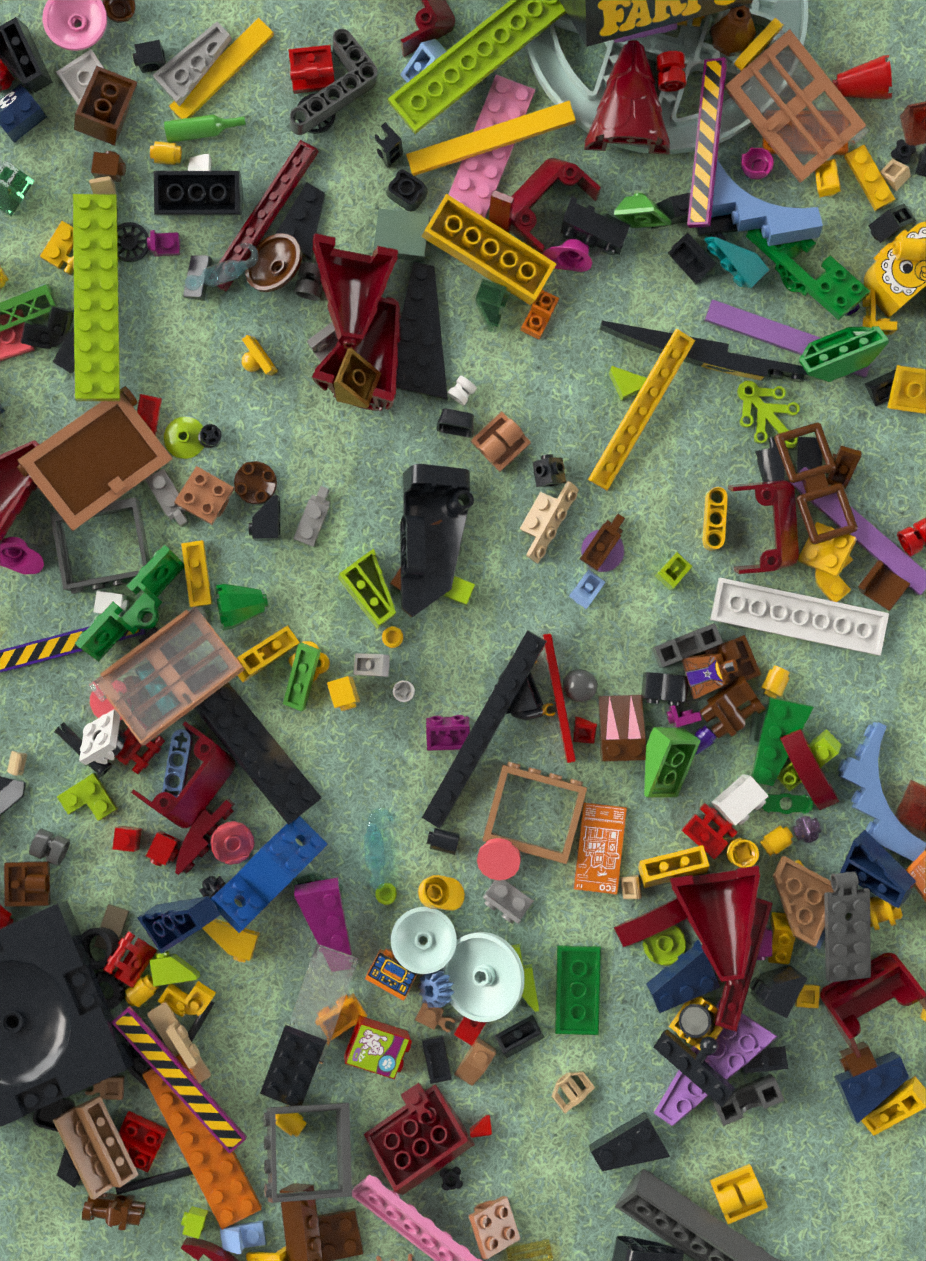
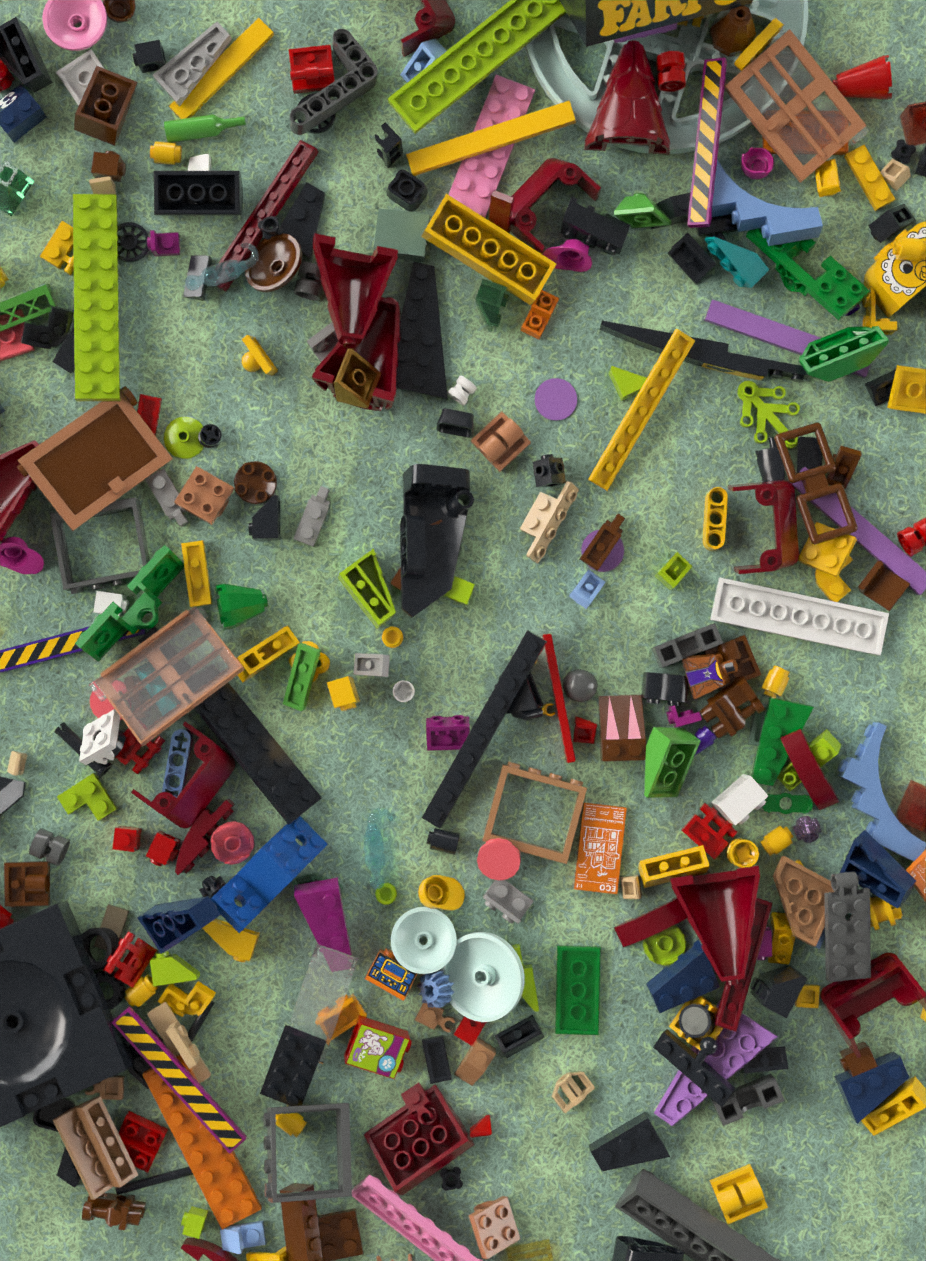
(270, 222): none -> black plate
(555, 399): none -> medium lavender piece

